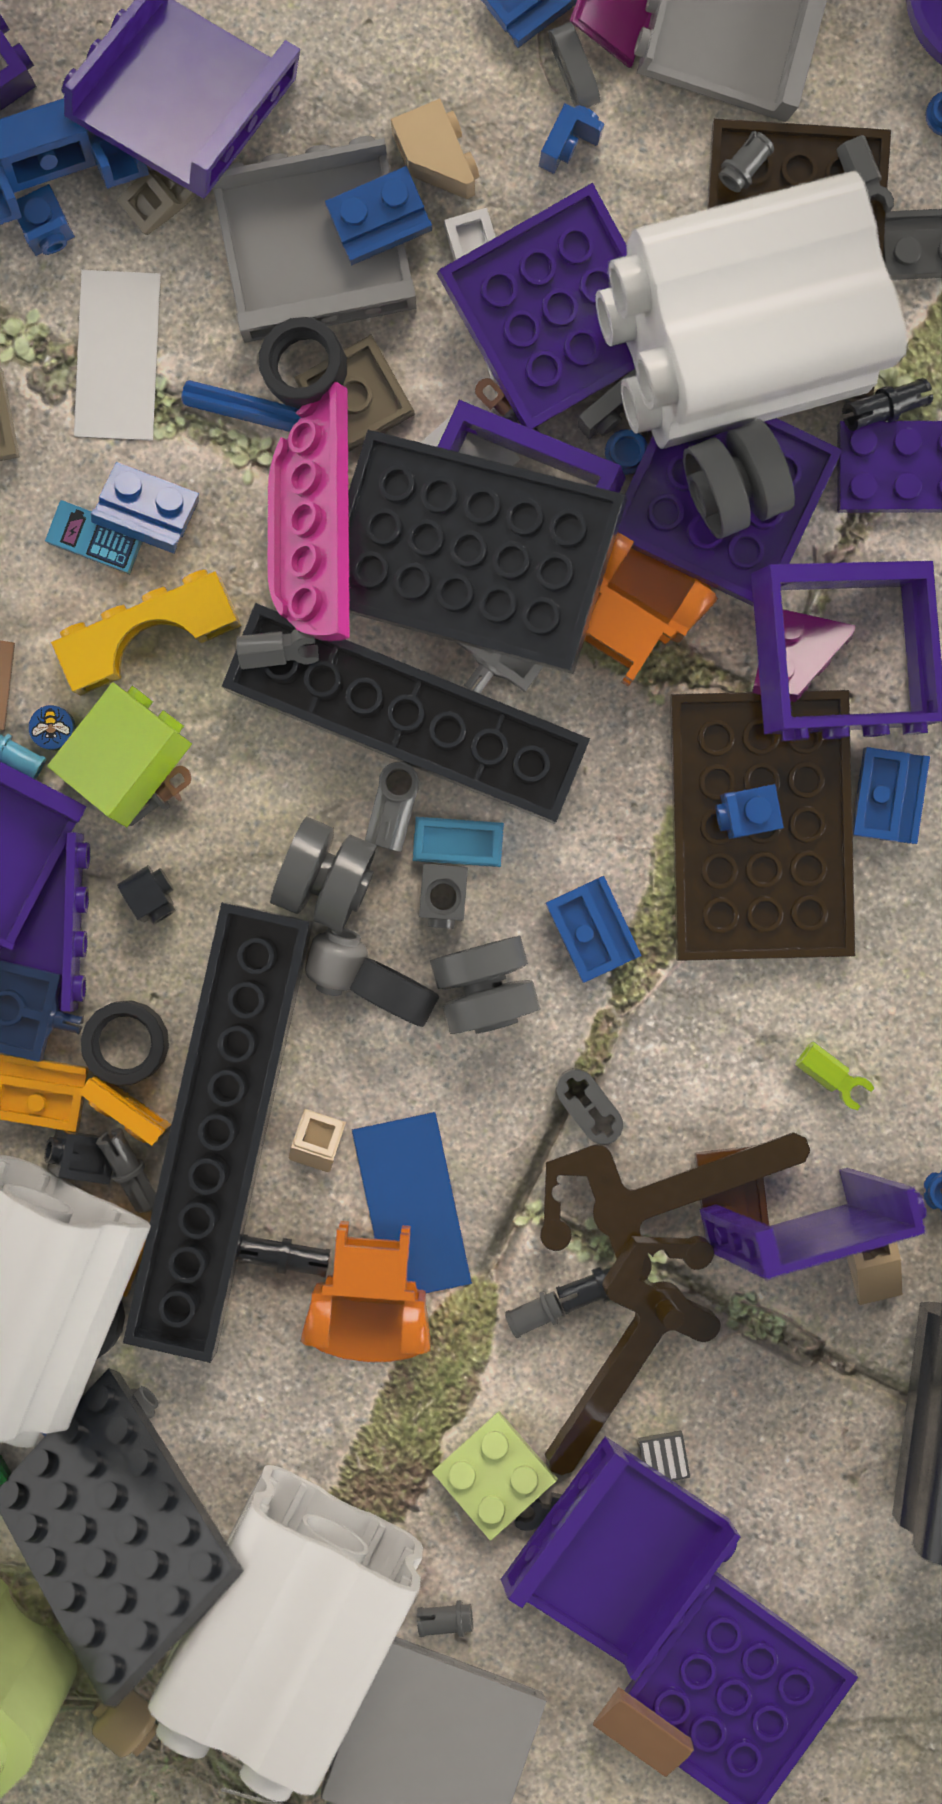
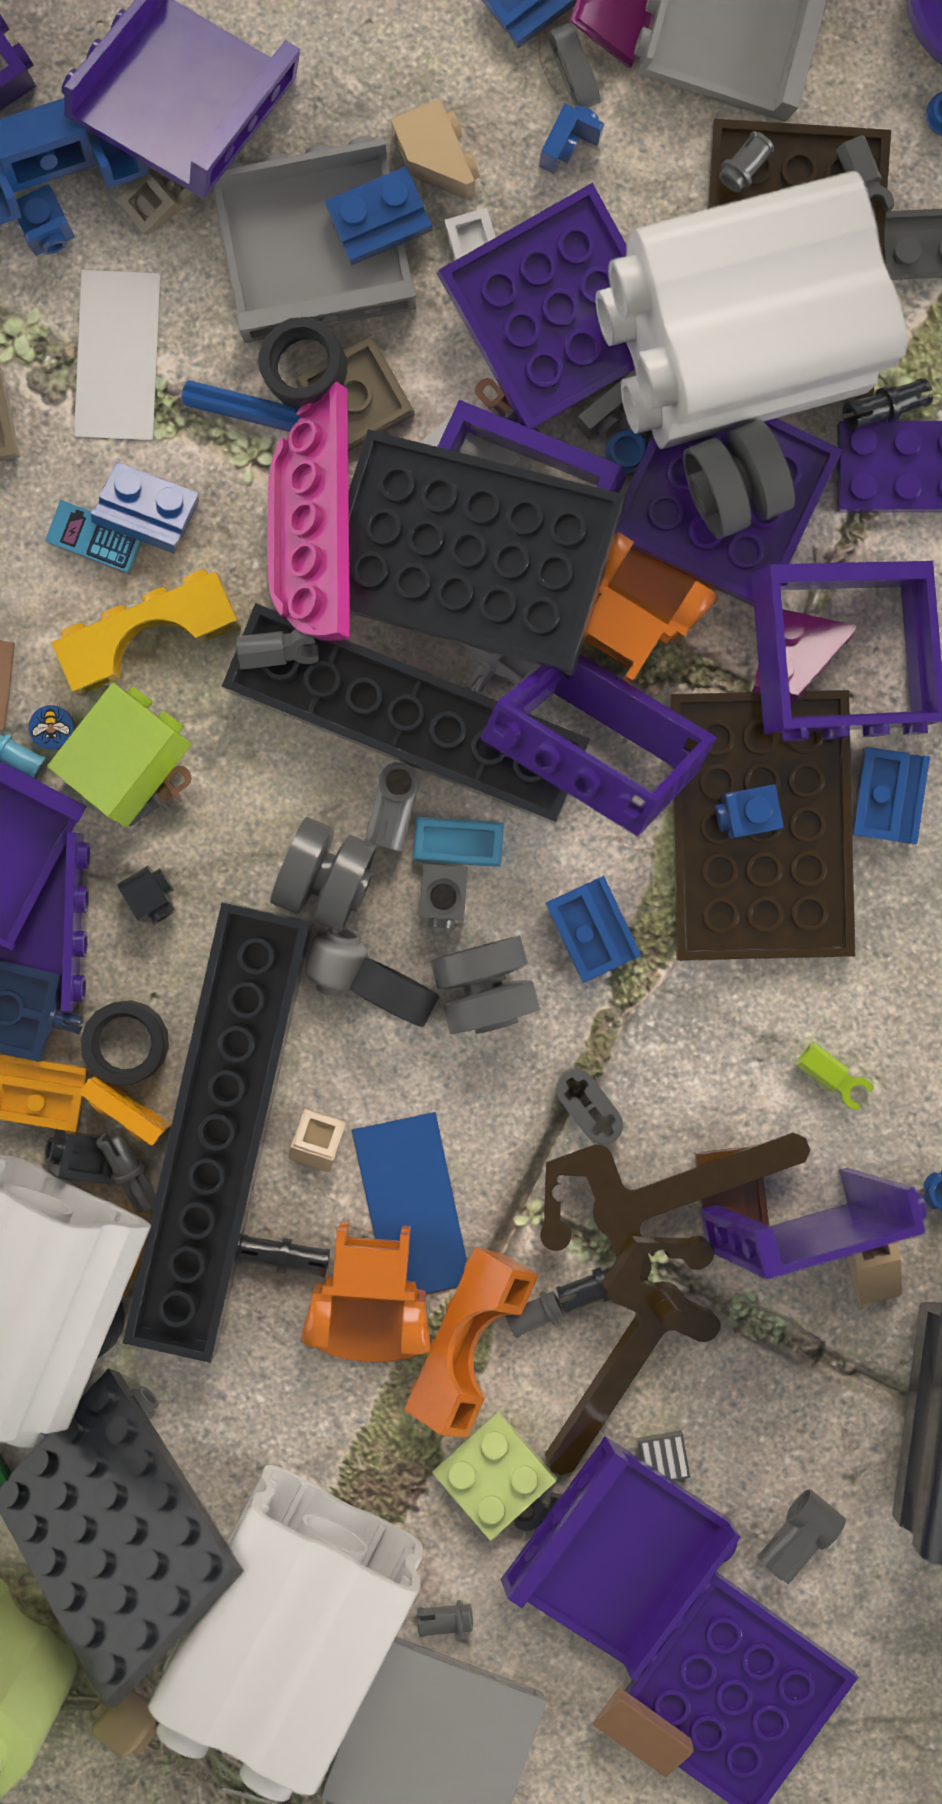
(447, 1389): none -> orange arch
(580, 773): none -> dark purple window
(808, 1526): none -> dark grey piece

